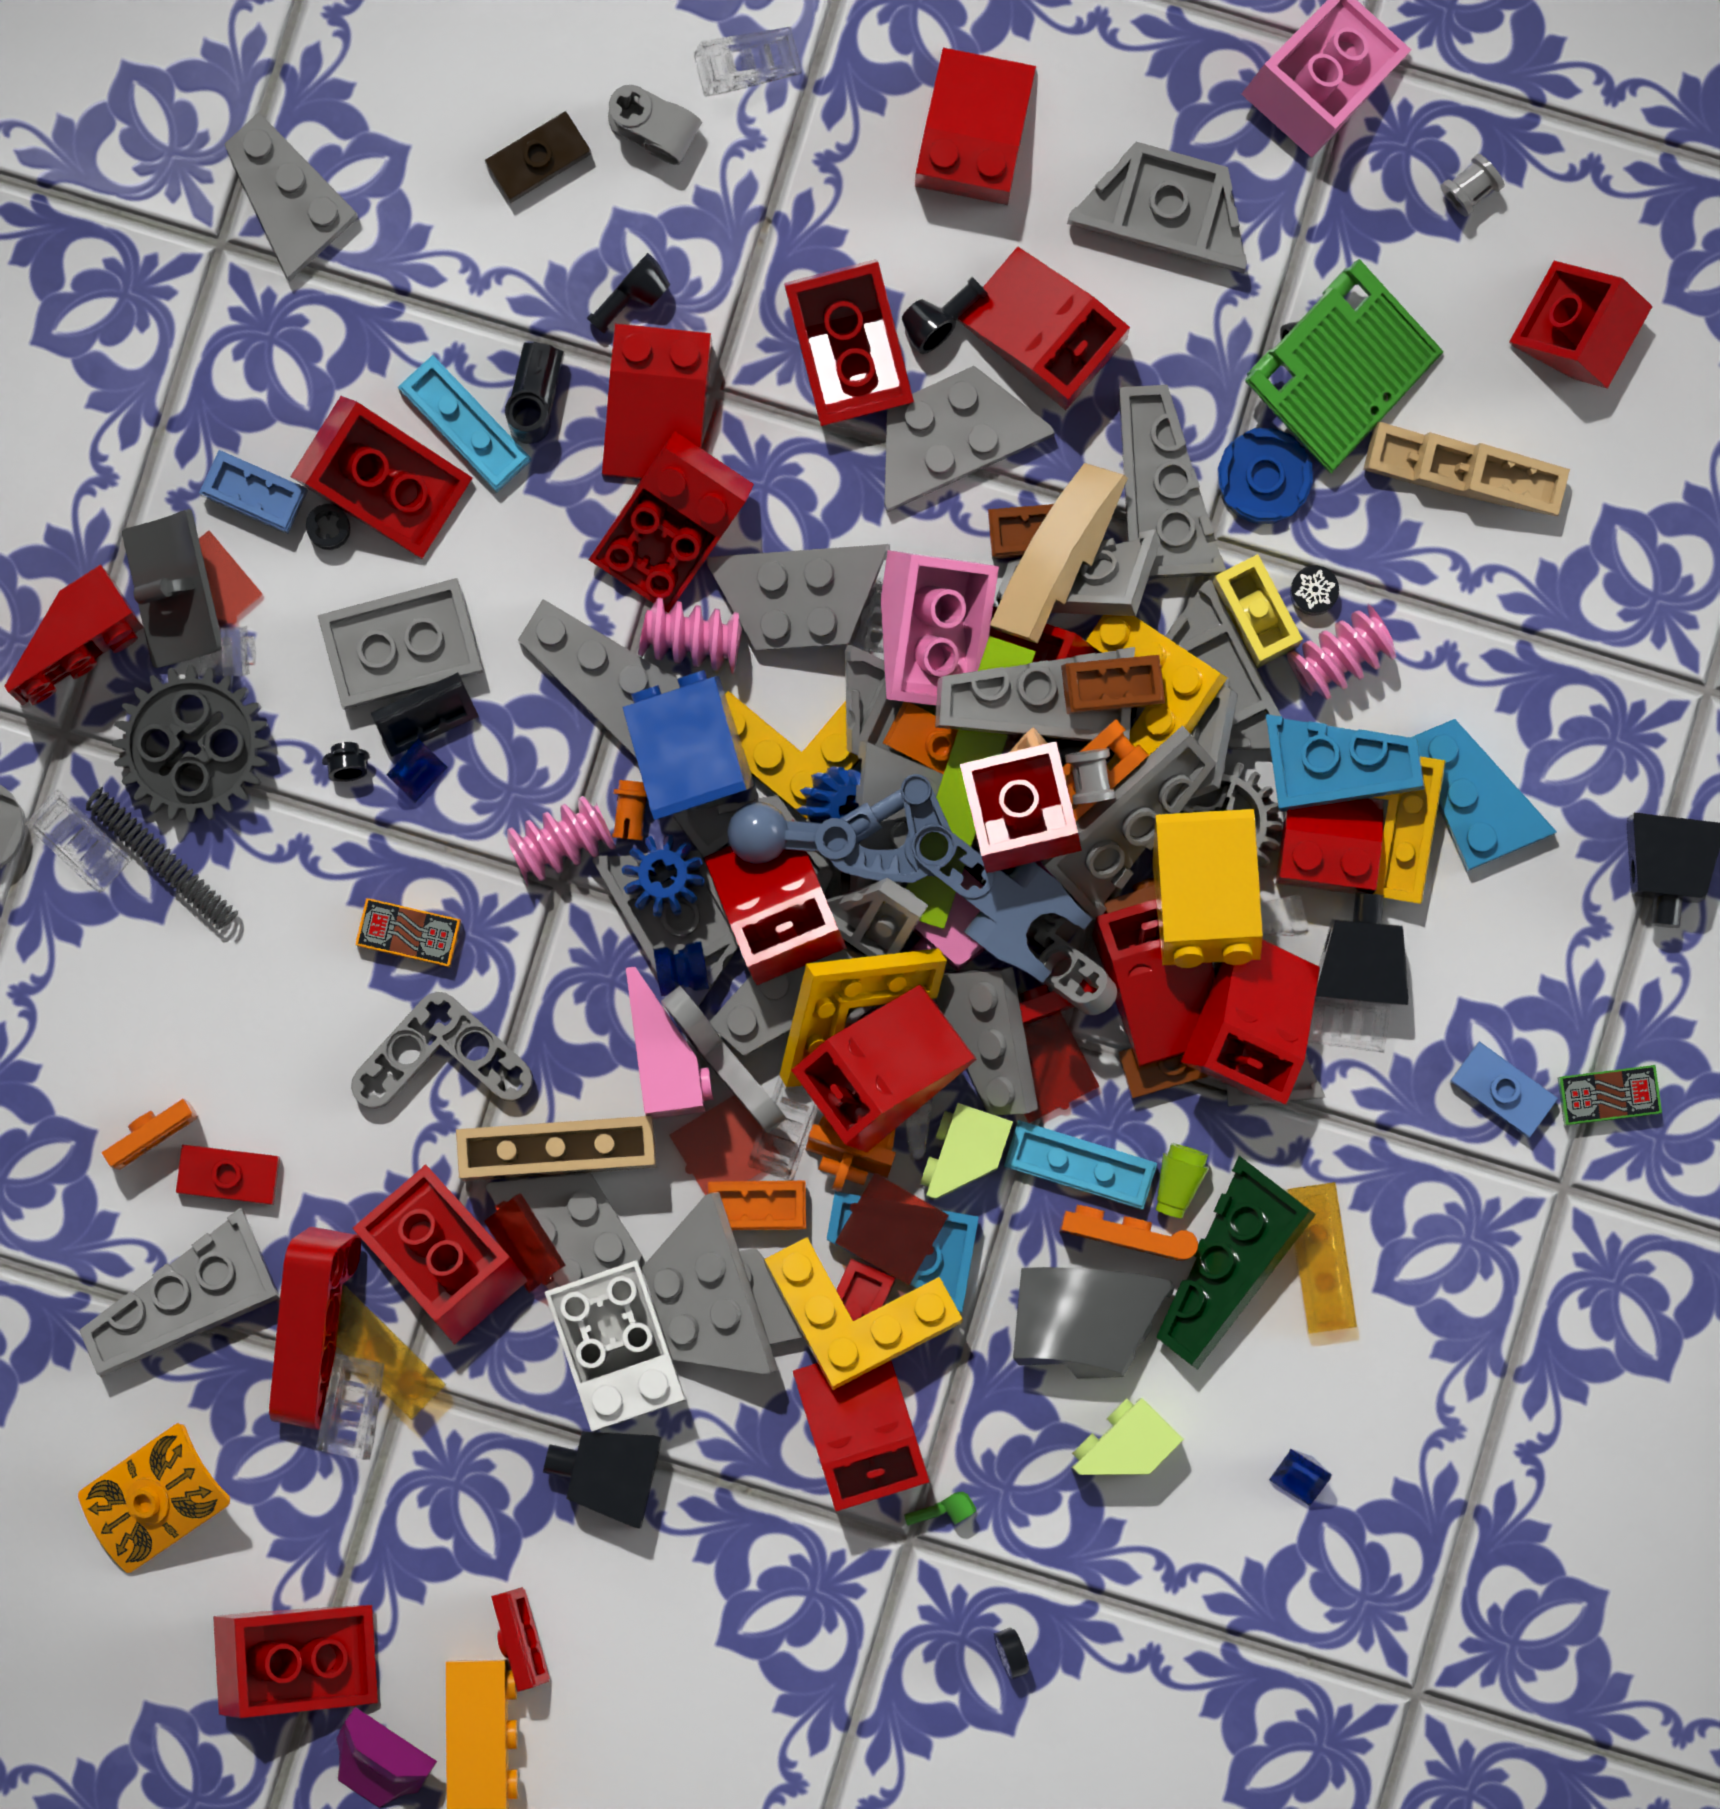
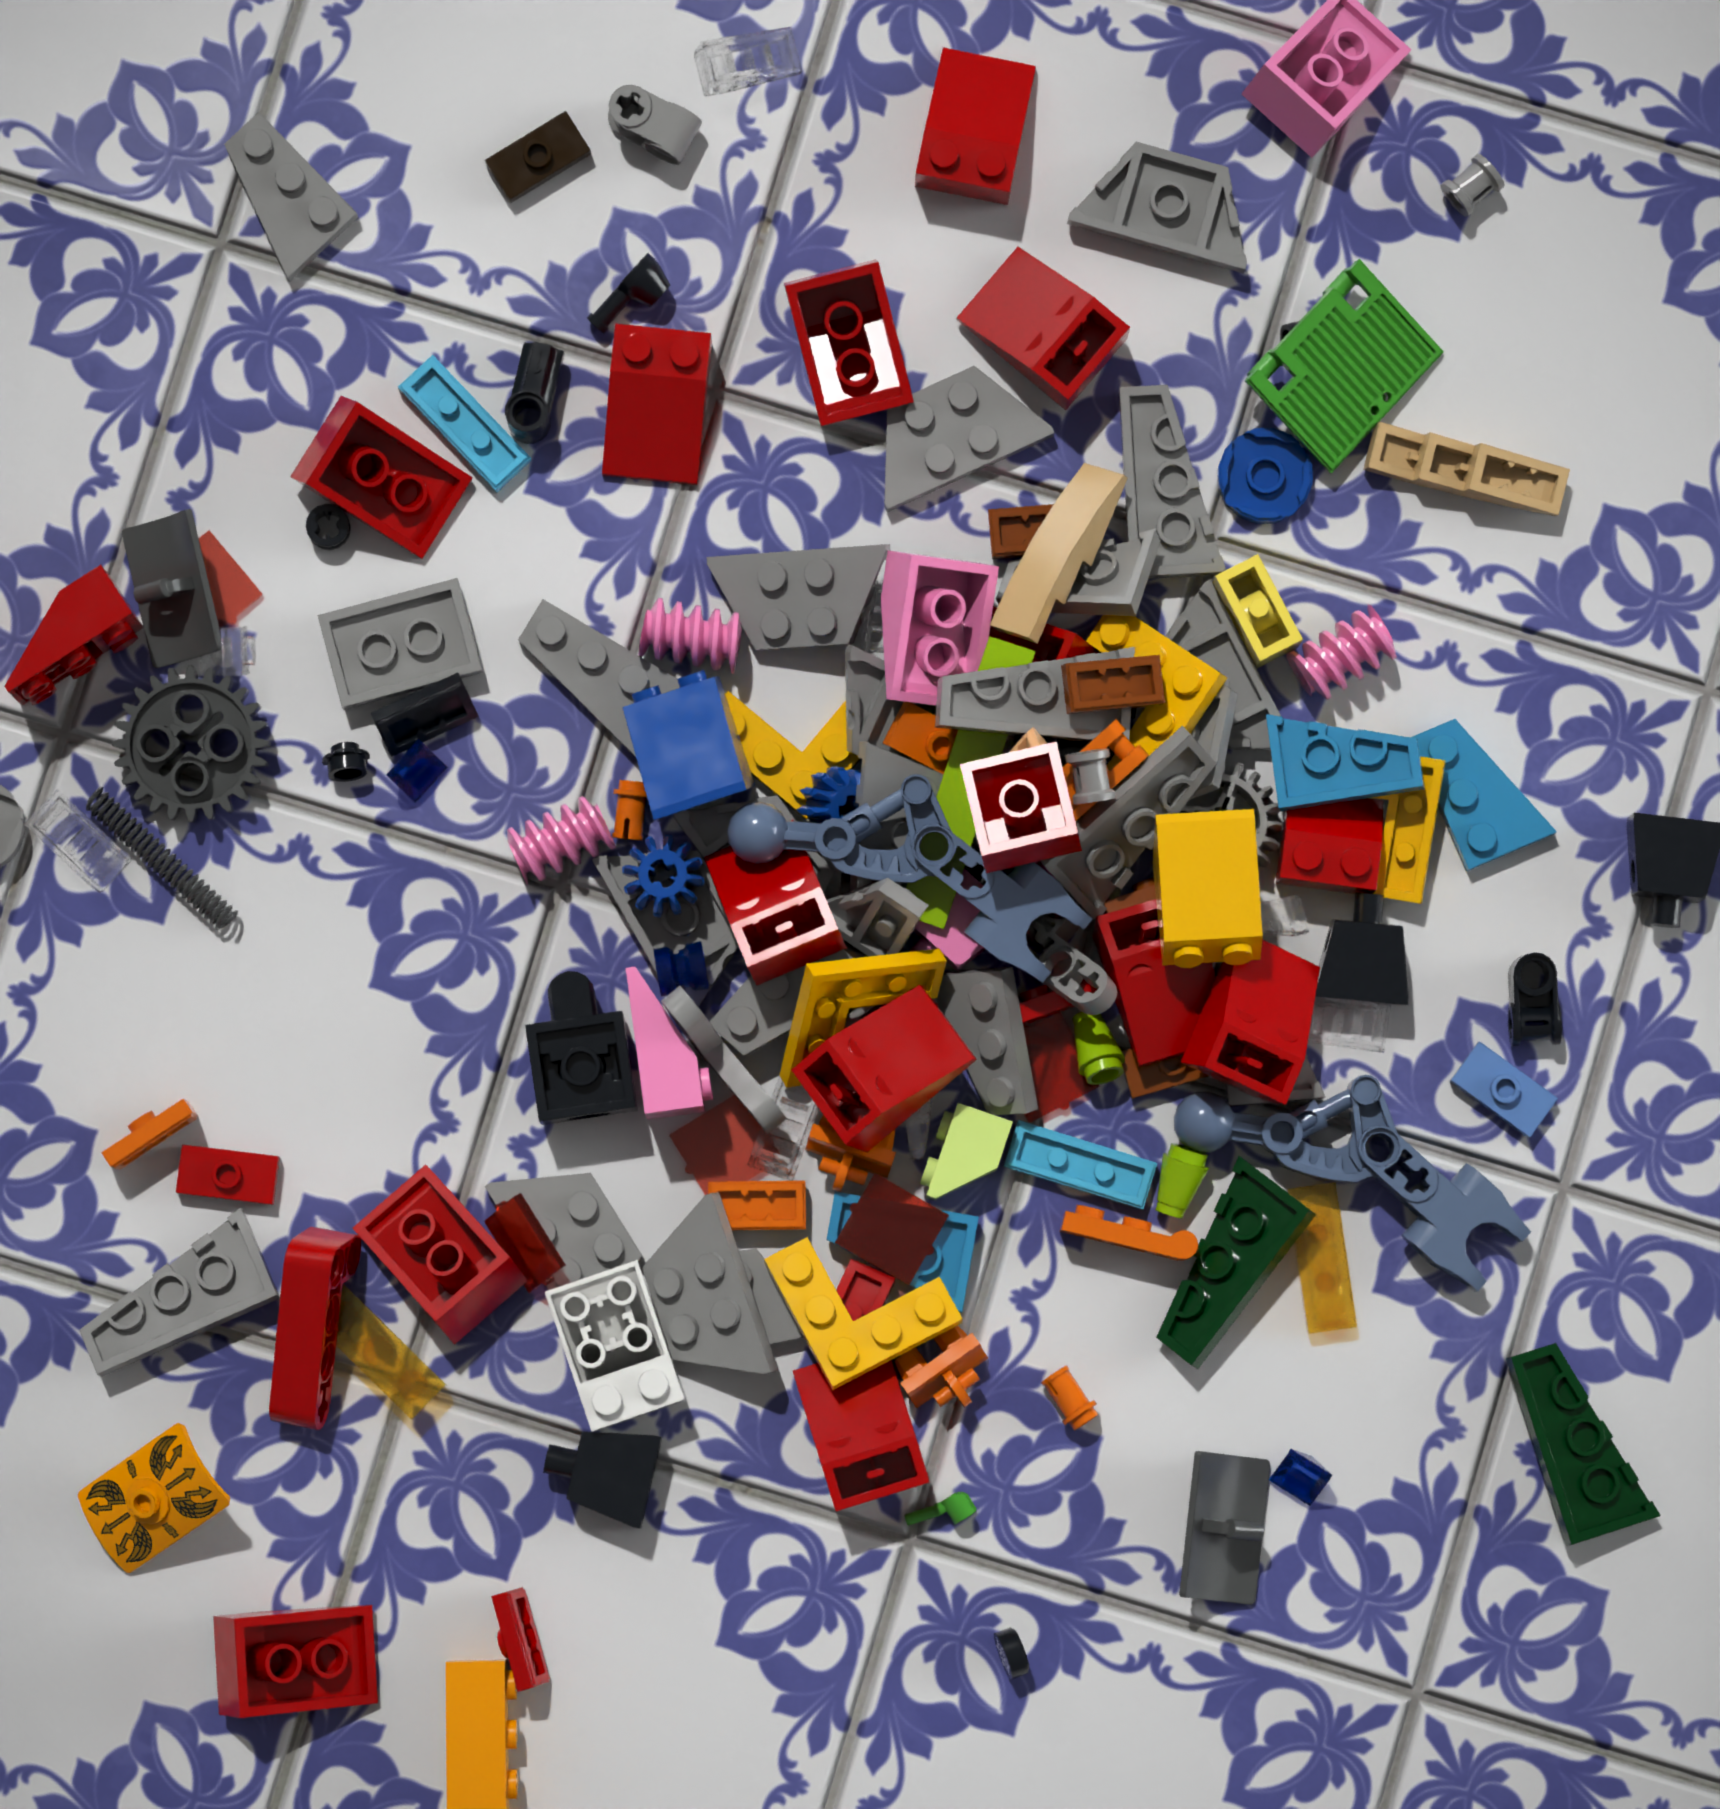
(253, 491): medium blue plate -> none
(331, 1419): clear slope -> none
(379, 1761): magenta slope -> none
(408, 932): tile -> none
(451, 1039): light grey beam -> none
(556, 1148): tan brick -> none
(579, 1056): none -> black brick
(671, 521): red slope -> none
(931, 325): black bar -> none
(945, 1375): none -> orange hips
(1070, 1398): none -> orange pin
(1085, 1318): dark grey slope -> none
(1096, 1049): none -> lime cone
(1131, 1445): yellowish green slope -> none
(1224, 1528): none -> dark grey shield
(1314, 590): black tile -> none
(1443, 1208): none -> sand blue piece
(1534, 1004): none -> black piece
(1580, 1463): none -> dark green wing
(1581, 323): red slope -> none
(1609, 1095): tile -> none

